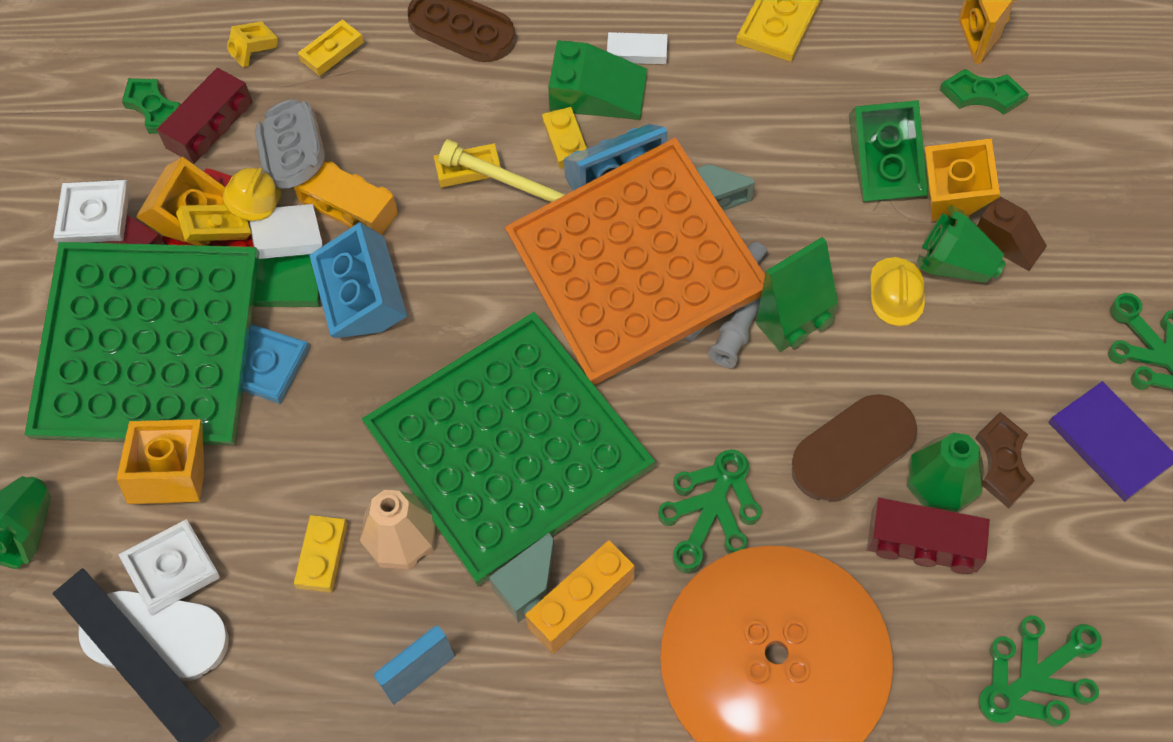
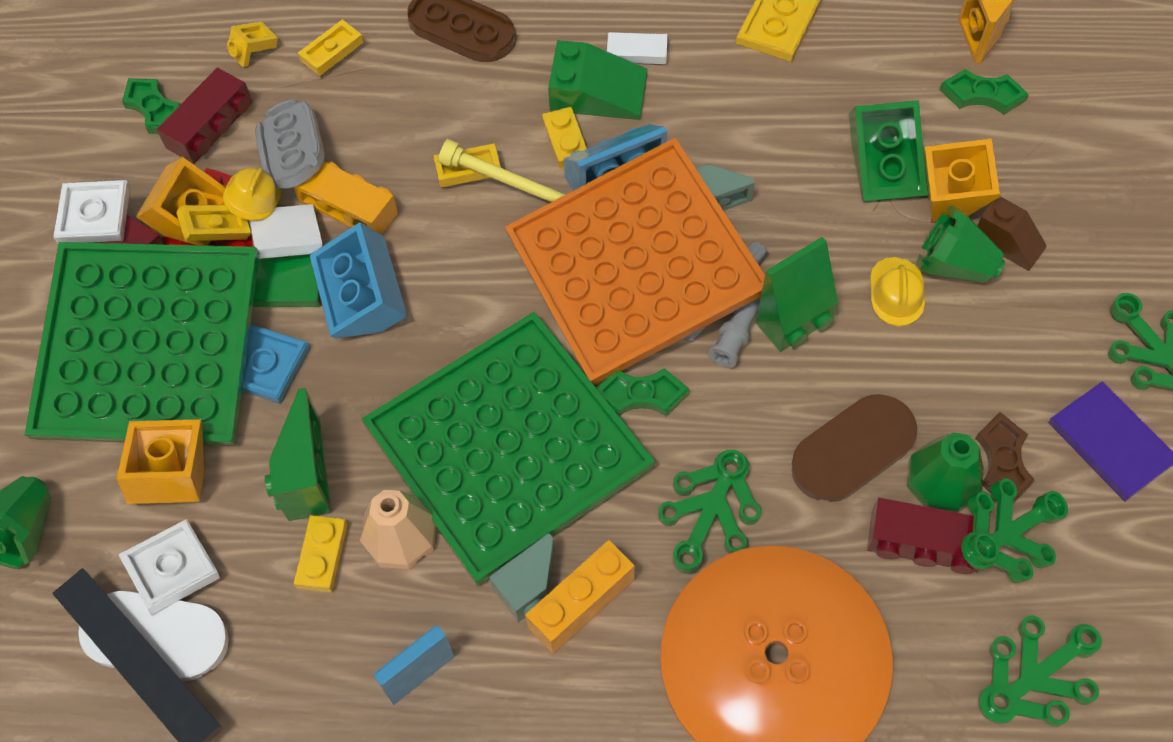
(298, 464): none -> green slope
(654, 392): none -> green tile
(982, 548): none -> green plant

